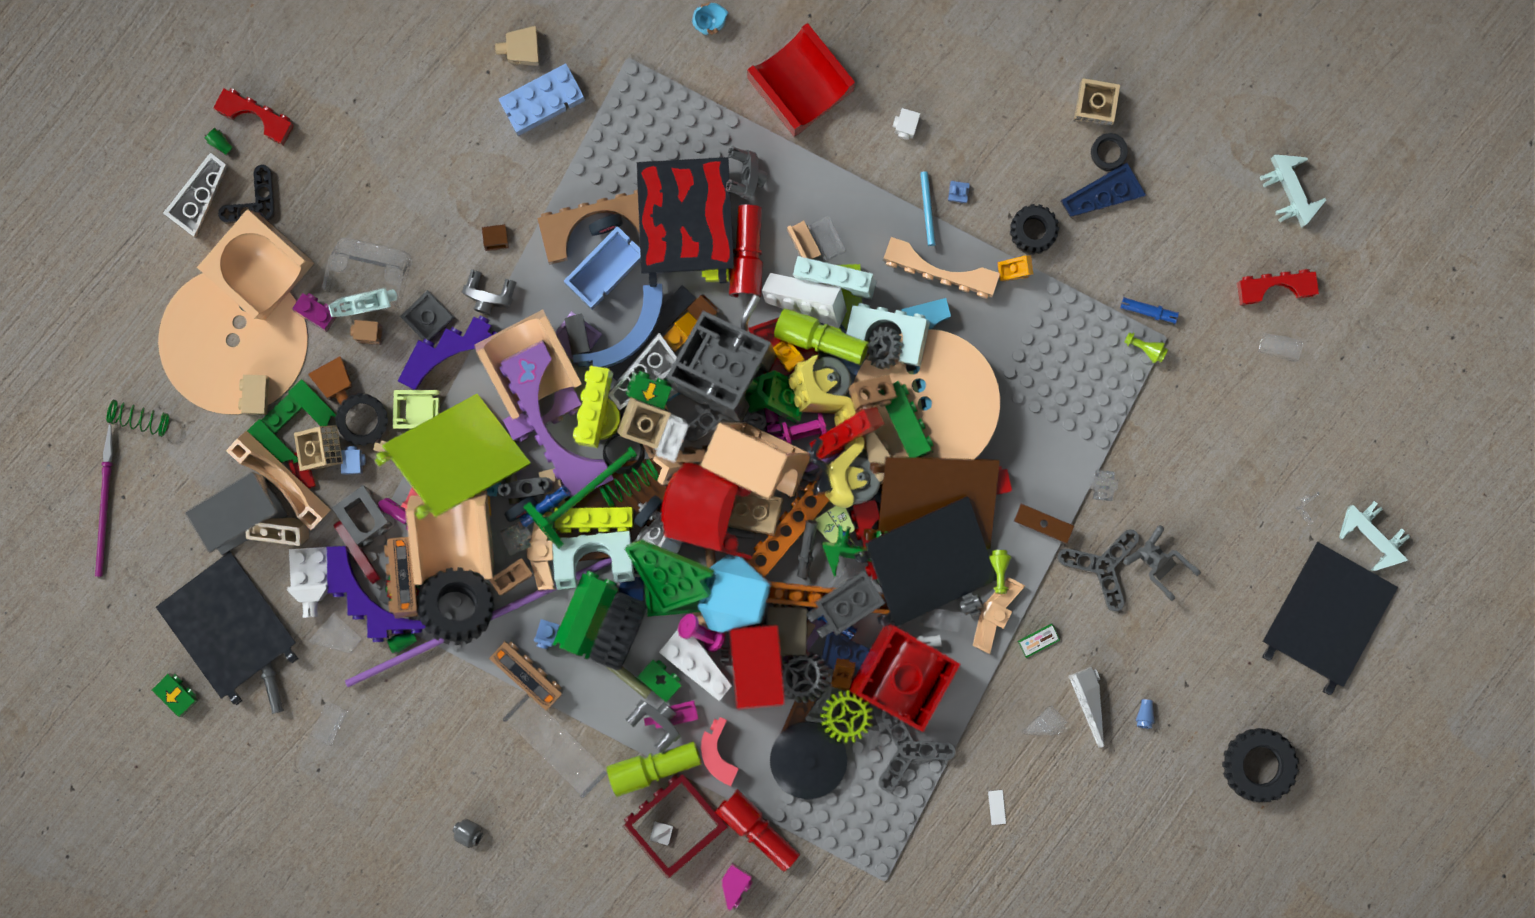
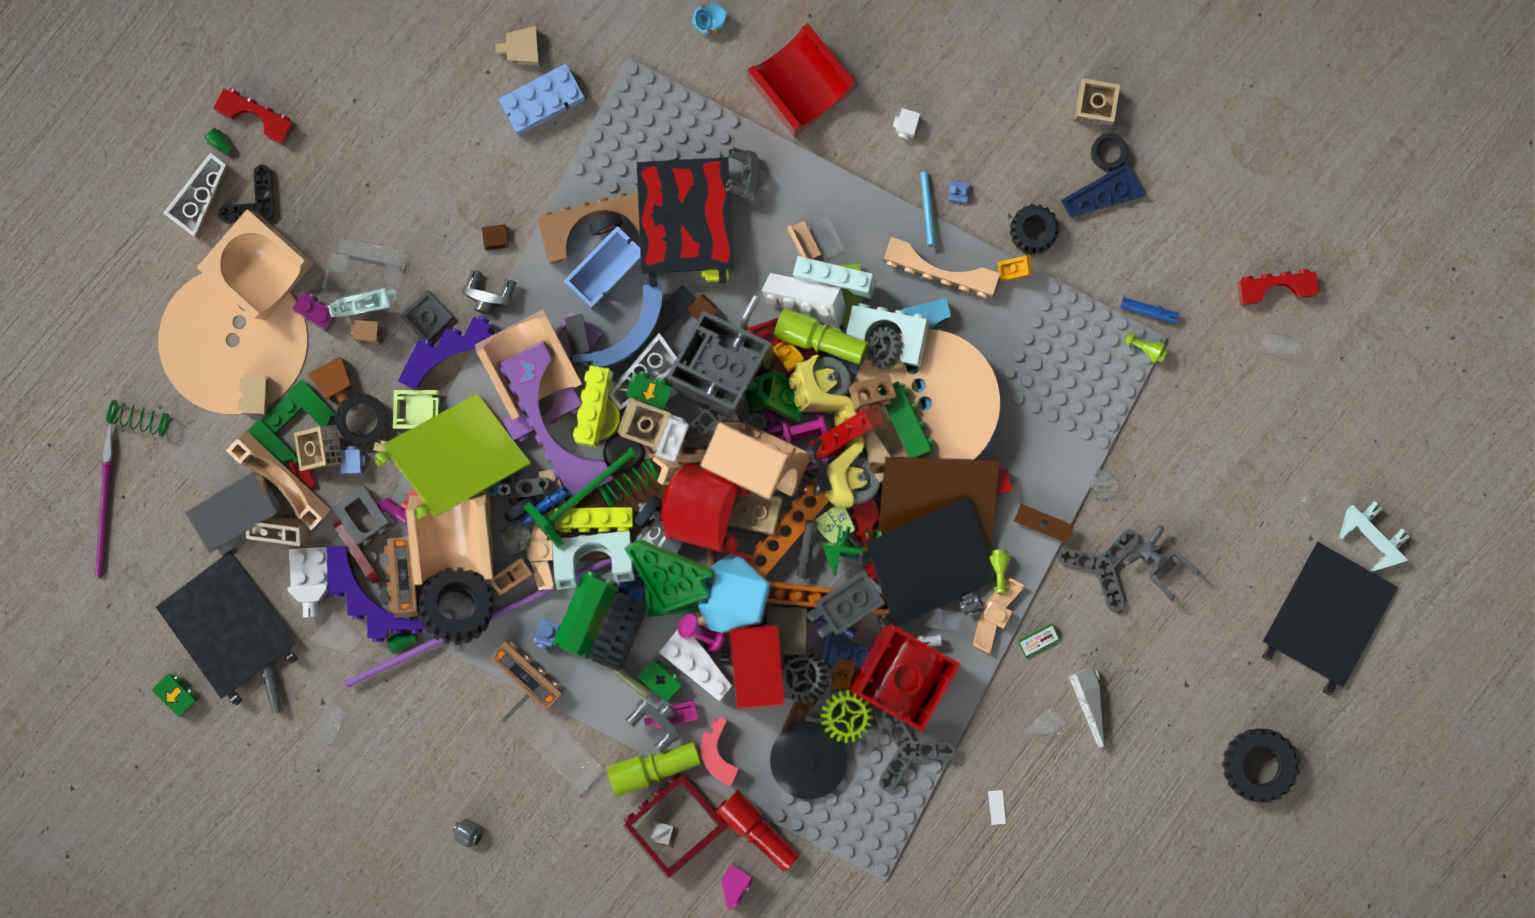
(680, 332): light orange slope -> none
(748, 268): red piece -> none
(1145, 716): medium blue cone -> none
(1285, 174): light aqua hose -> none

